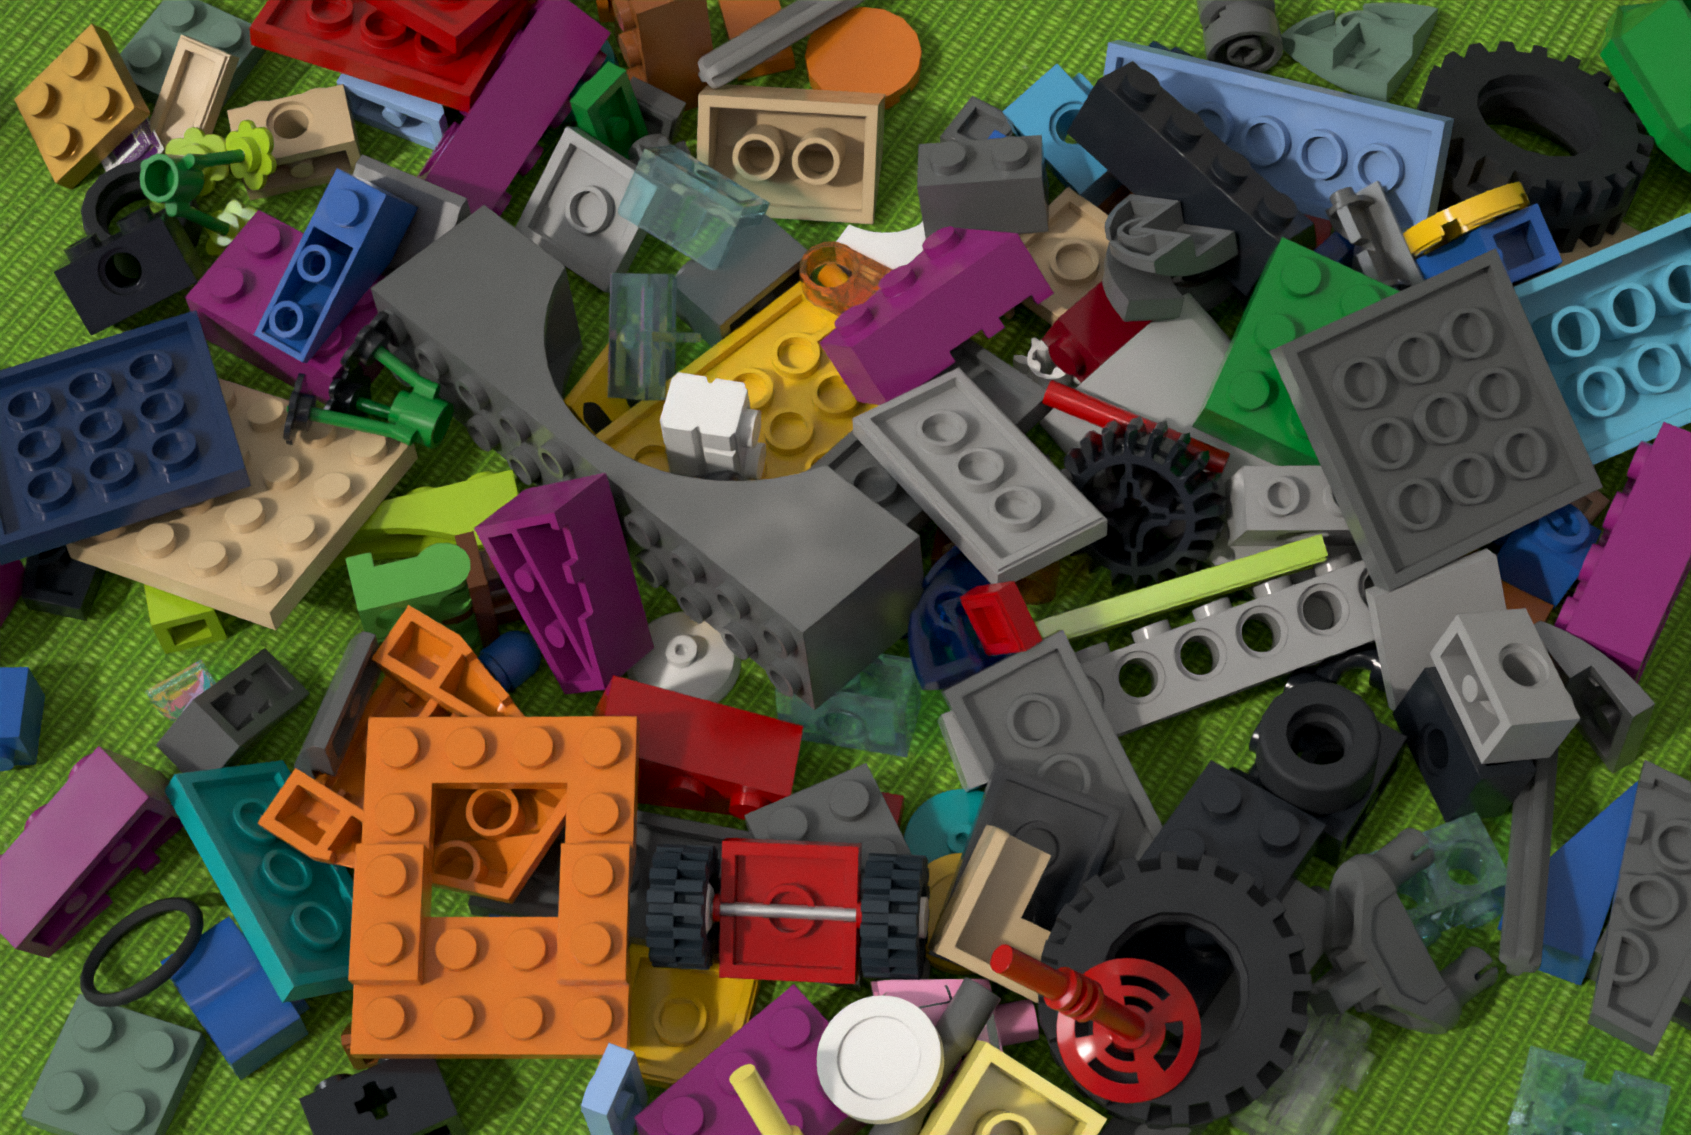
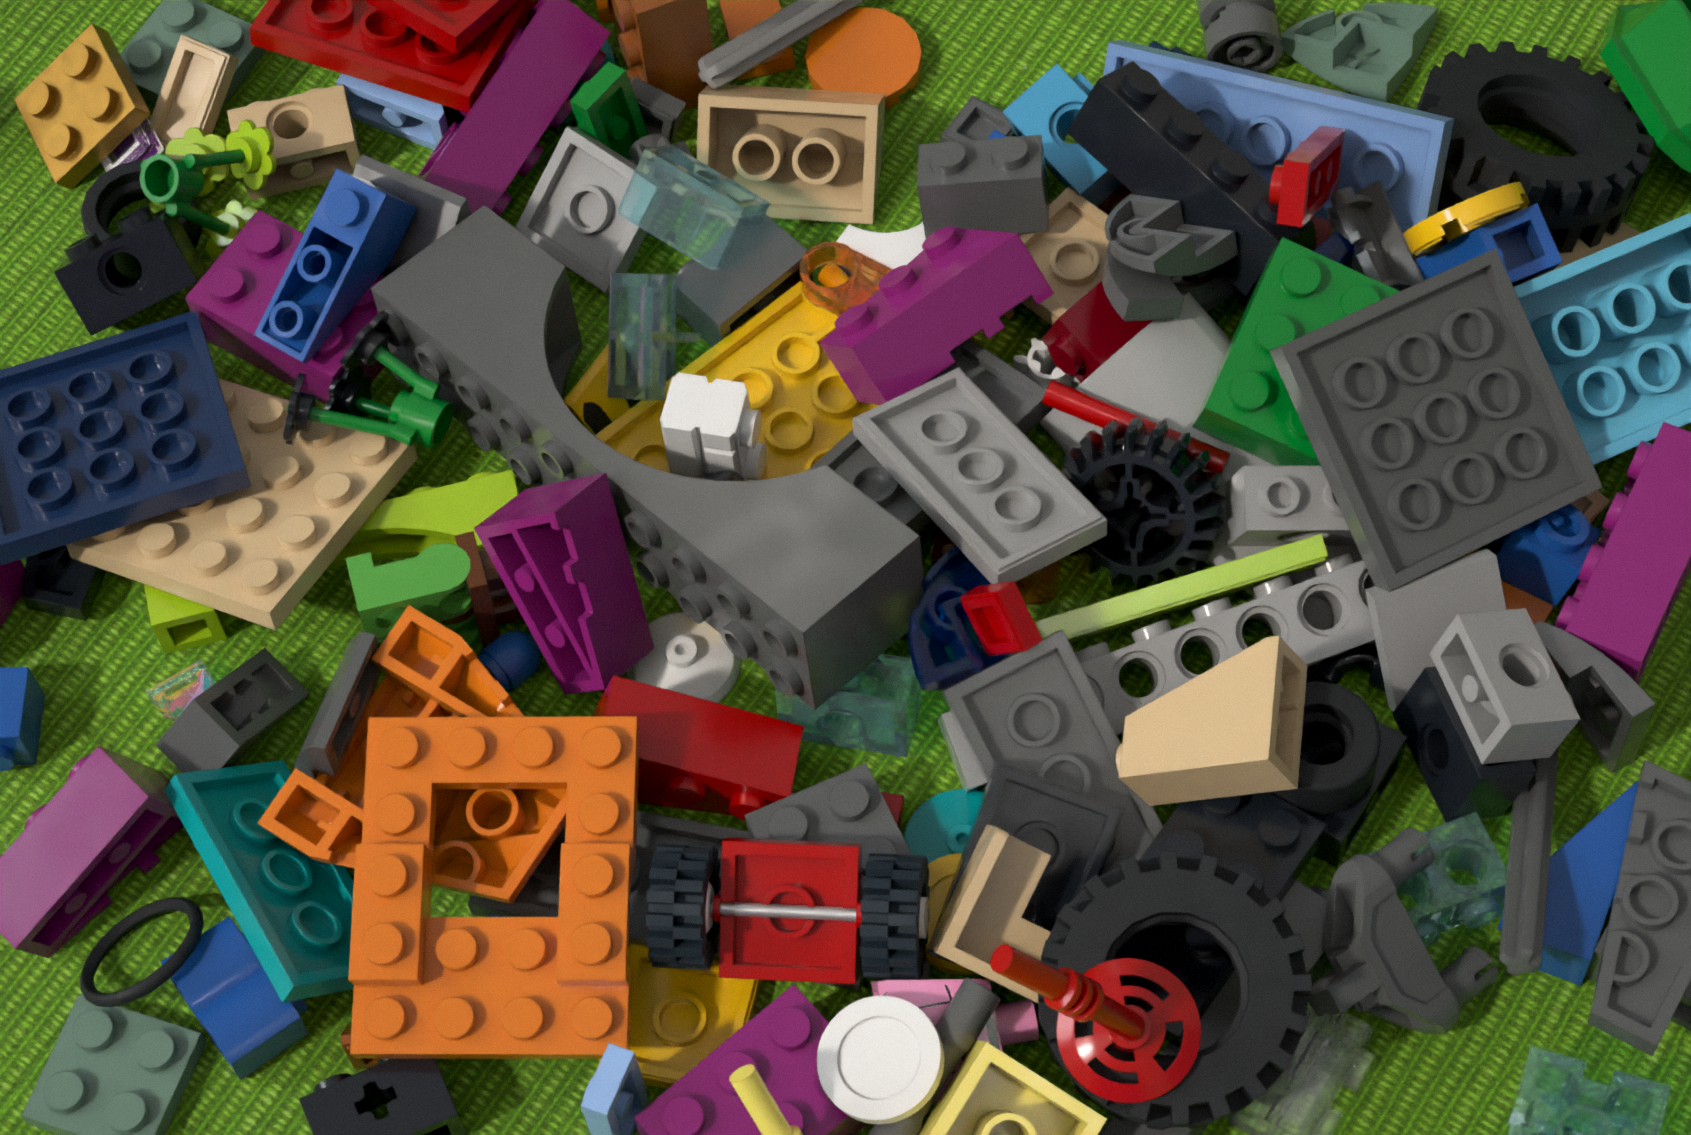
(1220, 731): none -> tan slope
(1307, 176): none -> red plate

